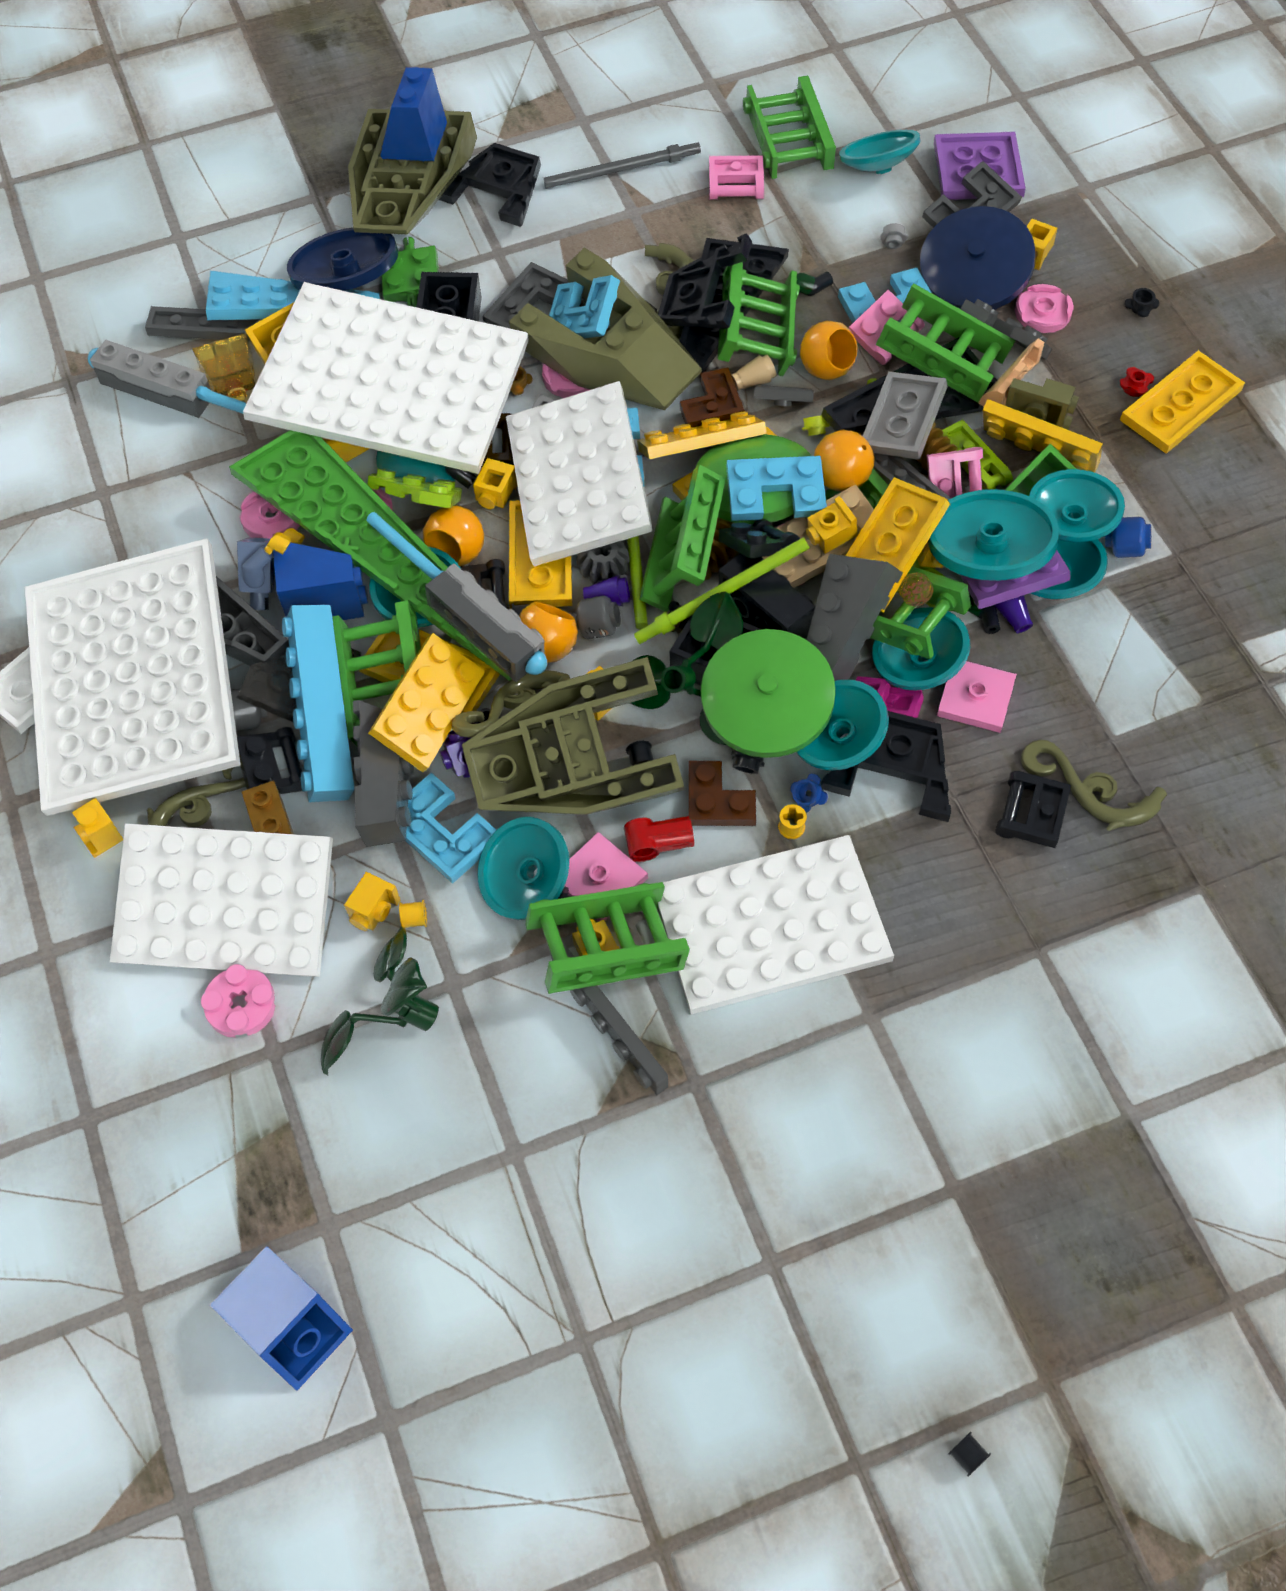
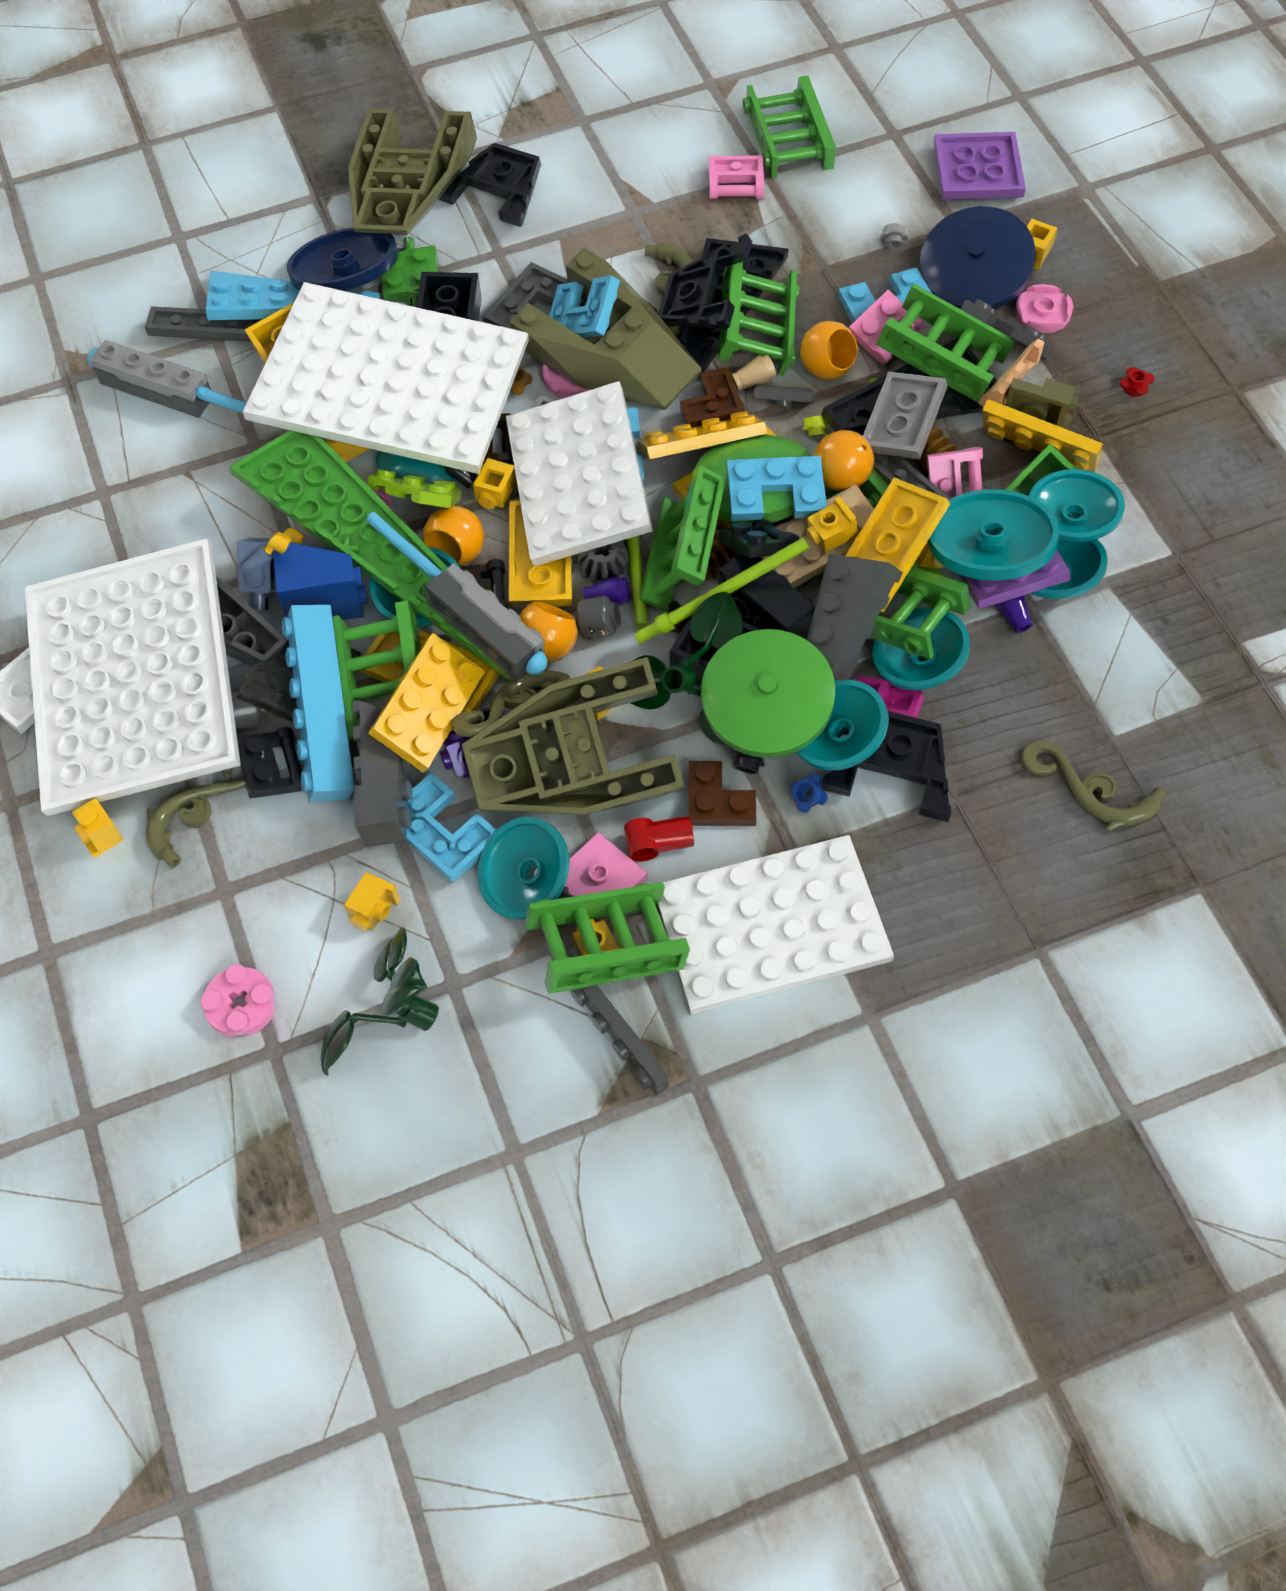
(221, 899): white plate -> none
(228, 366): clear yellow torso -> none
(255, 521): bright pink plate -> none
(267, 809): pearl gold brick -> none
(281, 1318): slope -> none
(413, 914): yellow axle -> none
(415, 118): blue slope -> none
(639, 752): black axle -> none
(672, 153): dark grey bar -> none
(799, 816): yellow axle -> none
(812, 285): arm -> none
(880, 150): teal dish -> none
(916, 589): clear yellow tile -> none
(964, 437): lime plate -> none
(969, 1453): black axle -> none
(977, 696): bright pink plate -> none
(985, 186): dark grey plate -> none
(988, 615): black arm -> none
(1045, 810): black plate -> none
(1130, 538): blue head -> none
(1142, 302): black plate -> none
(1182, 401): yellow plate -> none

